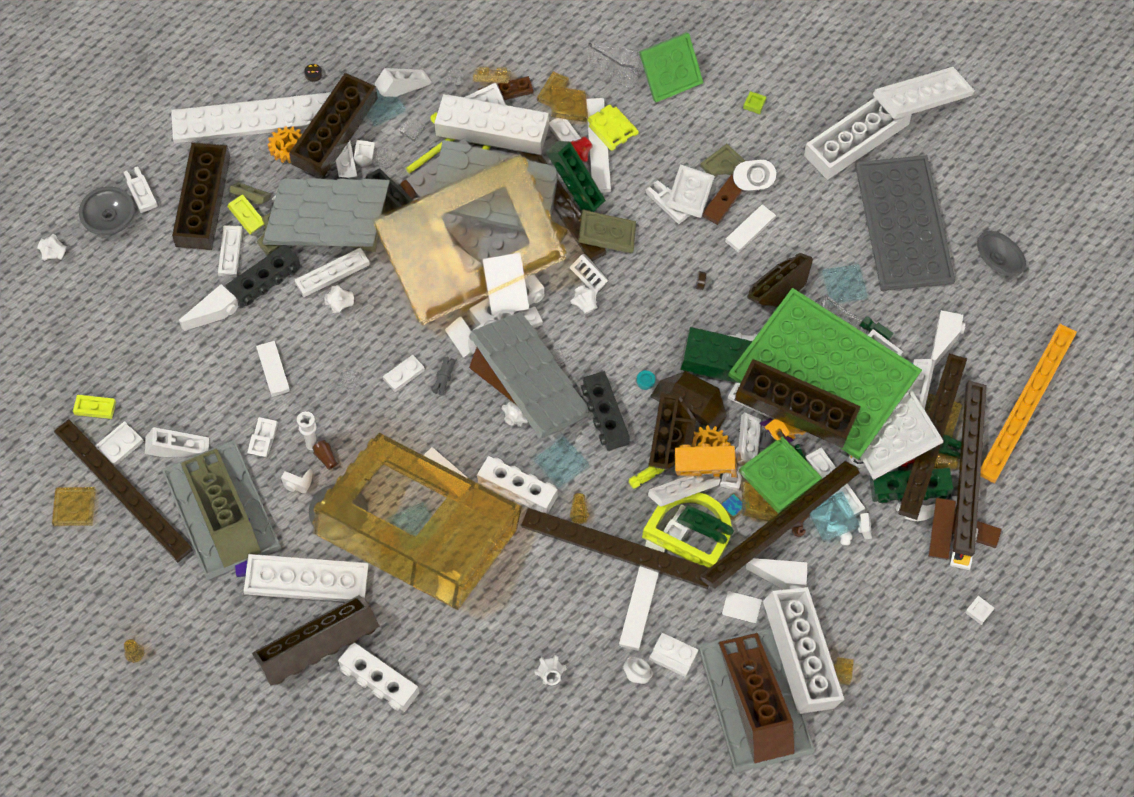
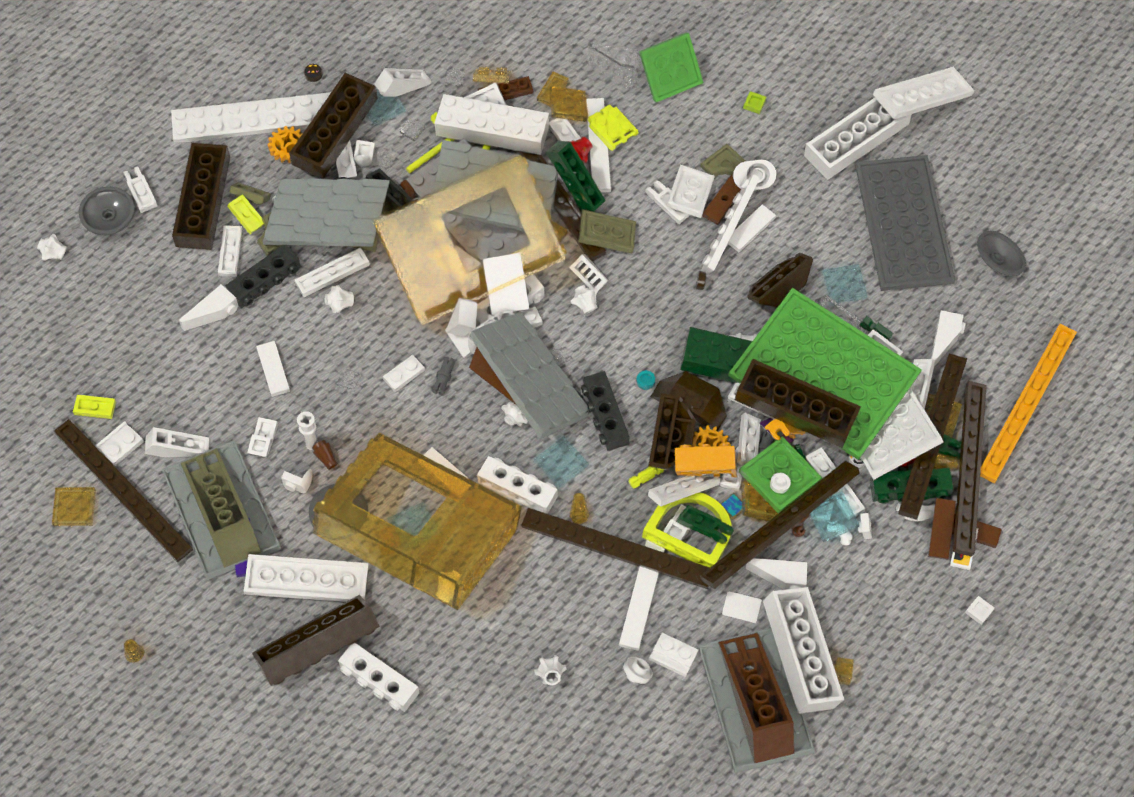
(463, 318): none -> white slope
(726, 229): none -> white plate
(780, 483): none -> white tile

